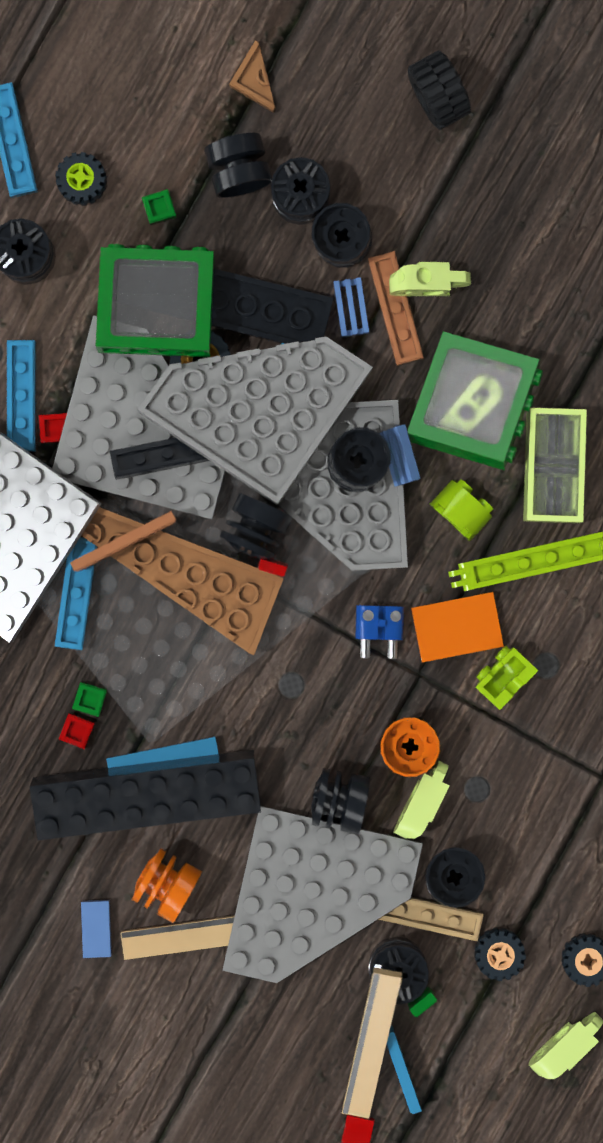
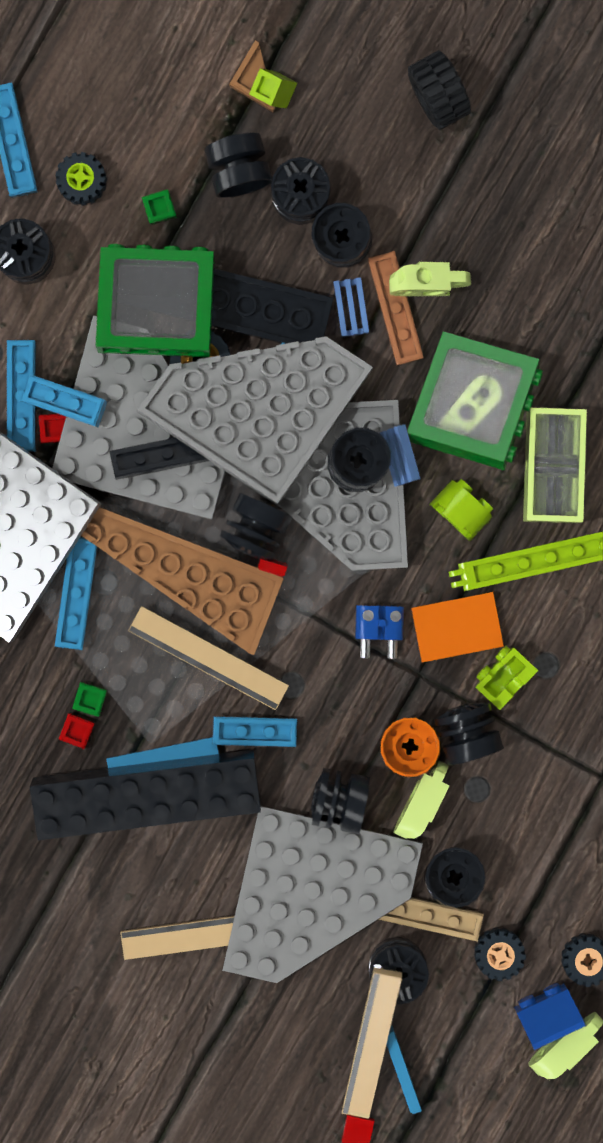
(64, 401): none -> dark azure tile
(96, 928): medium blue tile -> none
(123, 542): nougat tile -> none
(166, 885): orange wheel -> none
(208, 658): none -> tan tile
(254, 731): none -> dark azure tile
(273, 88): none -> lime panel
(423, 1002): green tile -> none
(468, 733): none -> black wheel
(549, 1015): none -> blue slope

